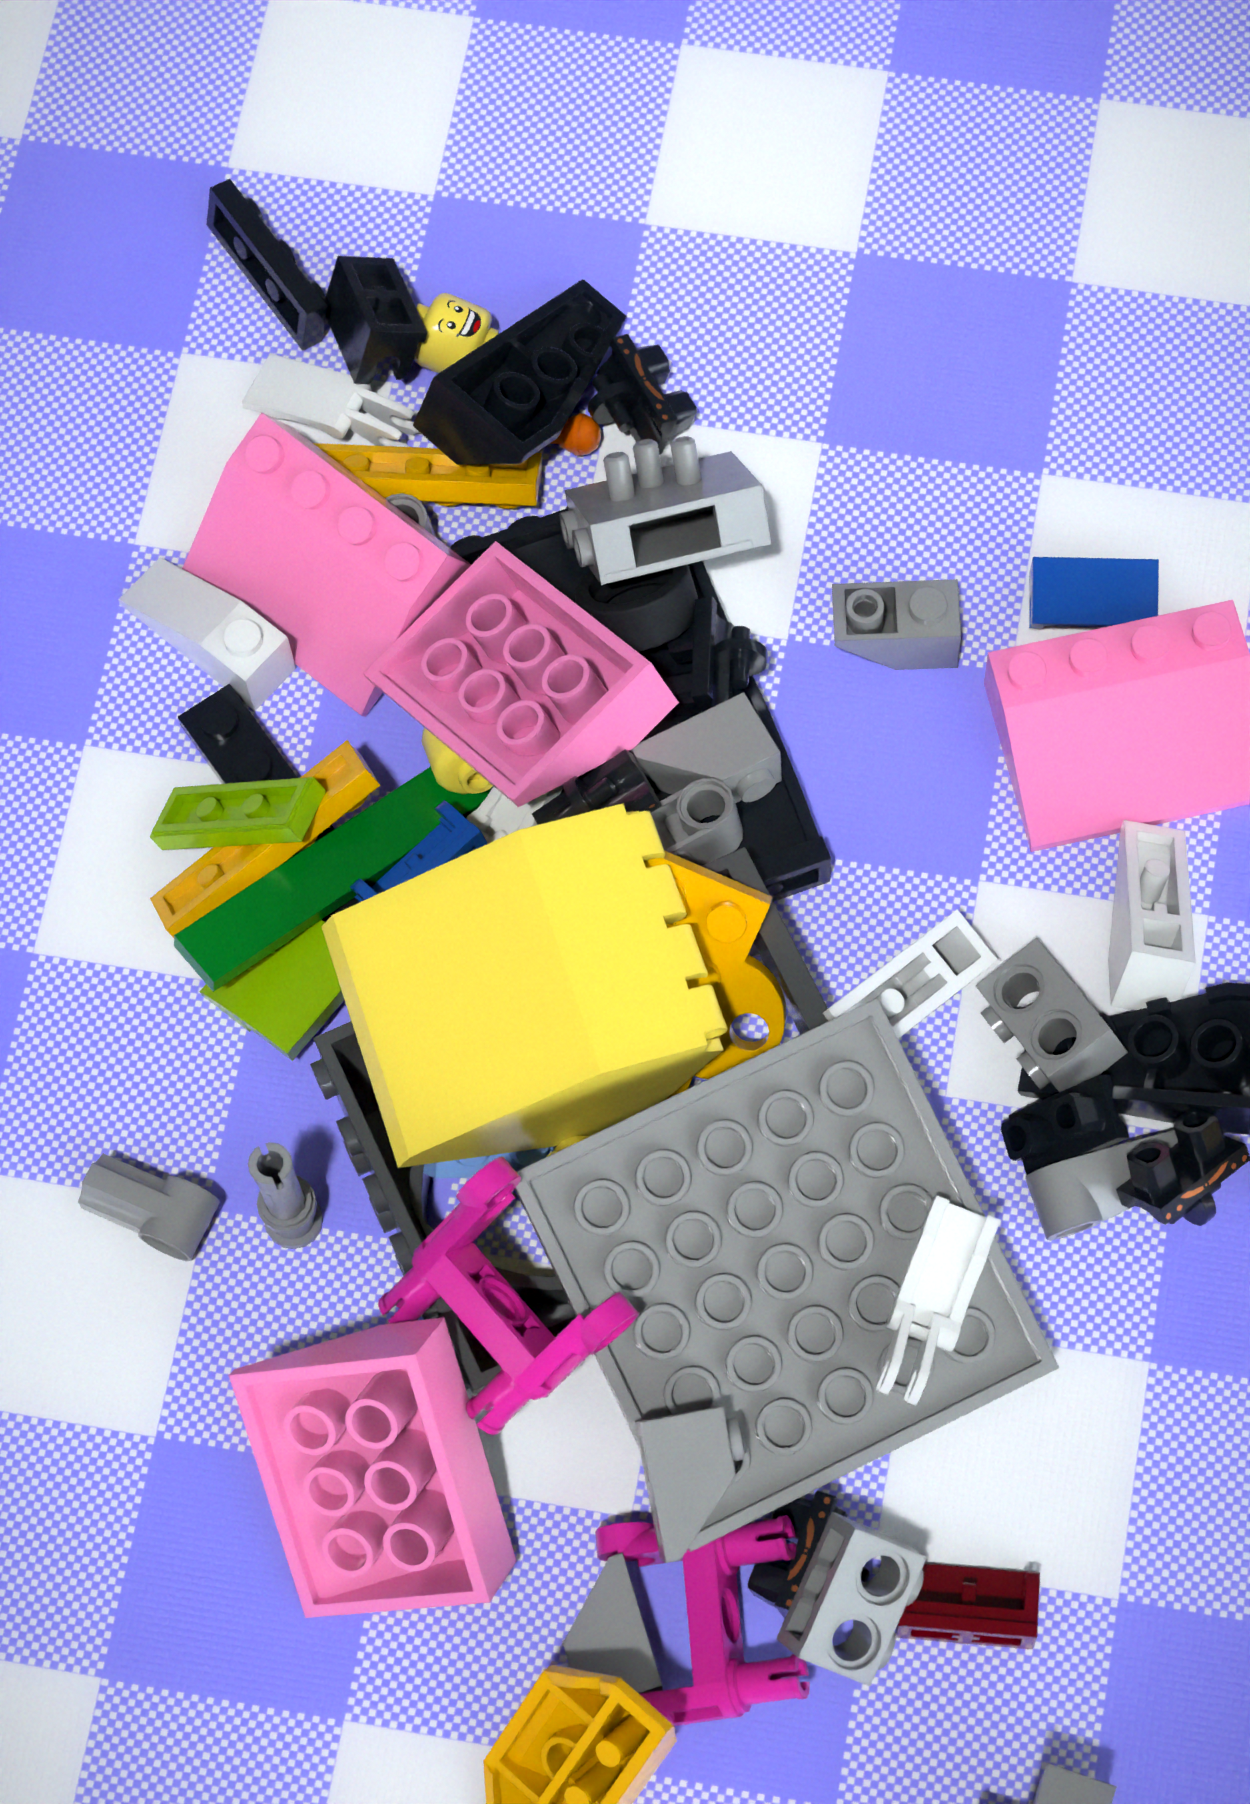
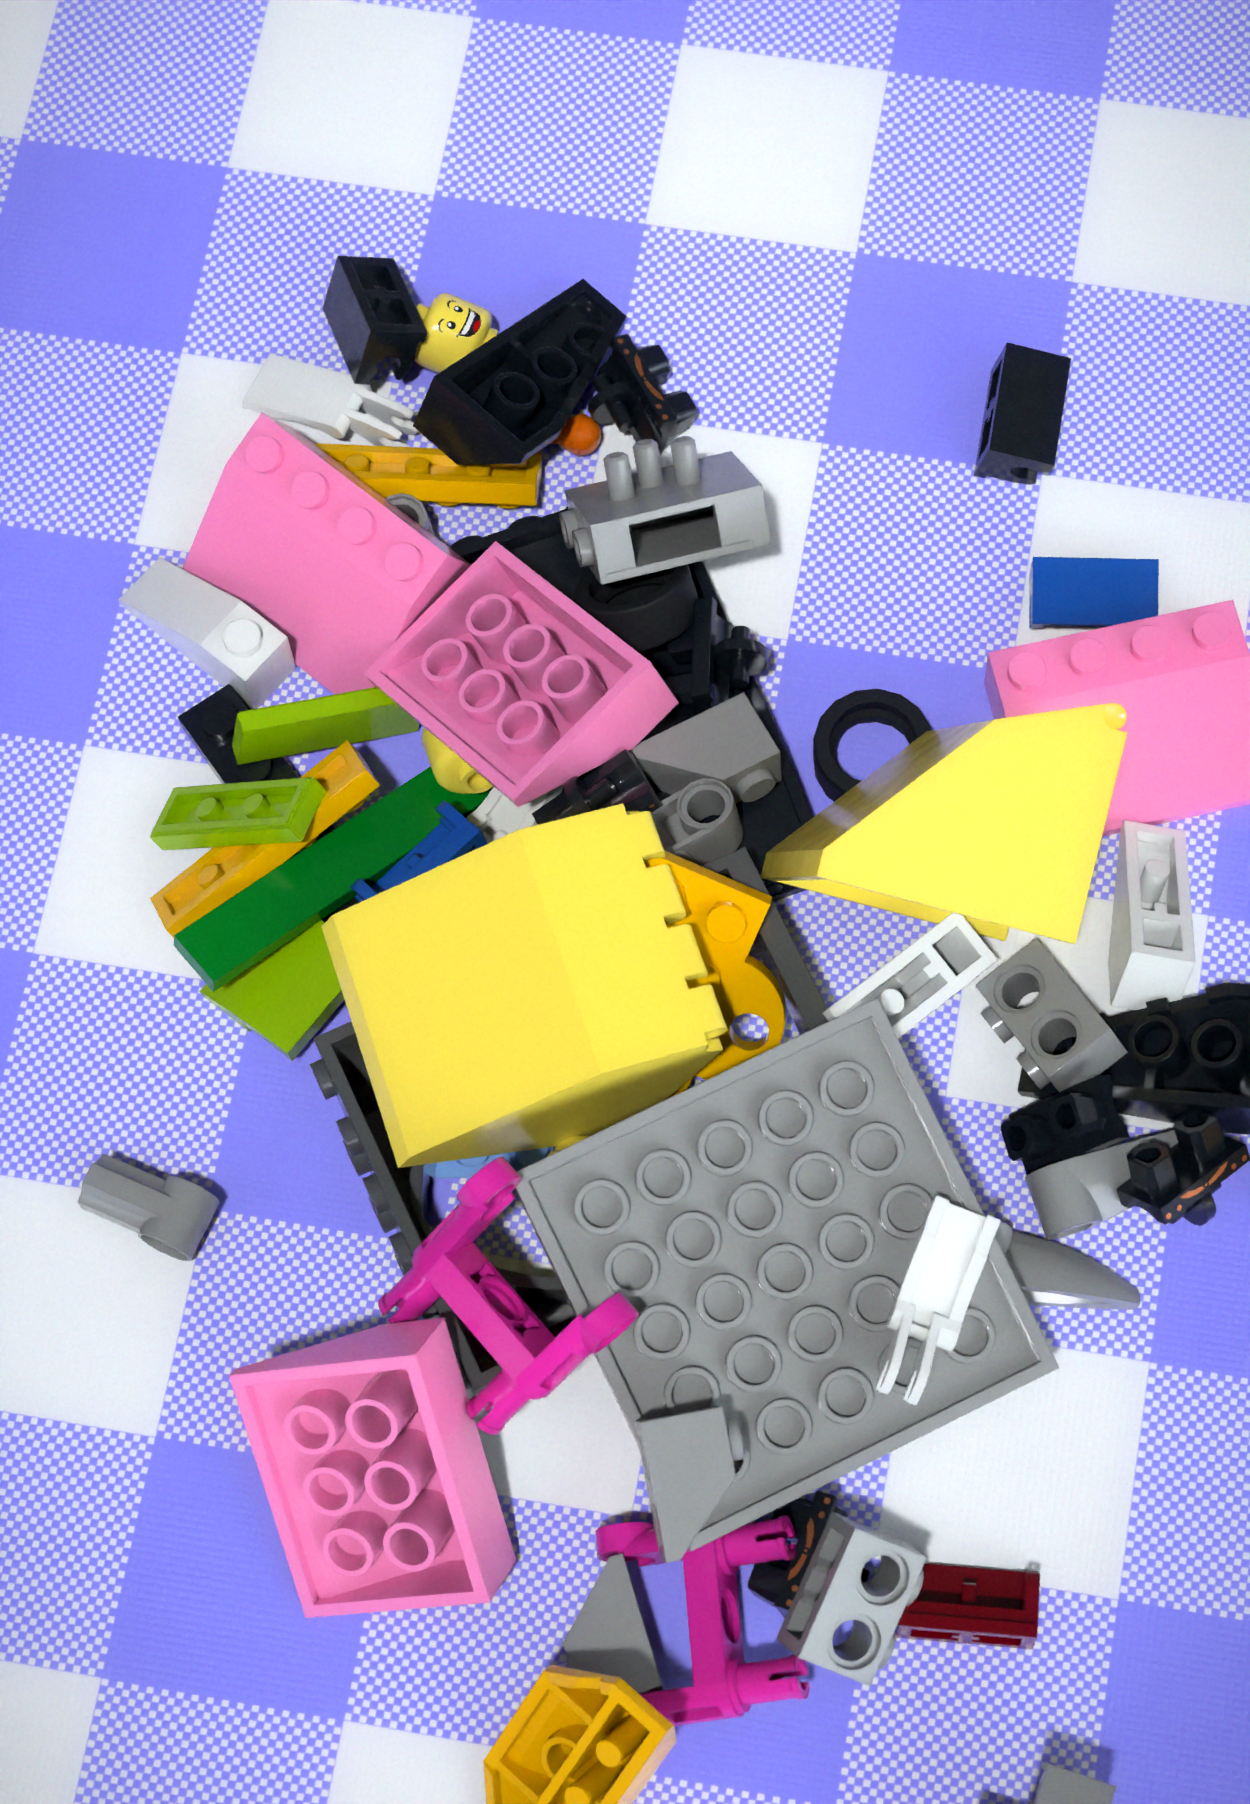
(267, 264): black plate -> none
(284, 1200): light grey pin -> none
(318, 724): none -> lime tile
(854, 709): none -> black tyre
(899, 622): light grey slope -> none
(972, 824): none -> light yellow windscreen
(1022, 414): none -> black hinge
(1061, 1276): none -> light grey piece

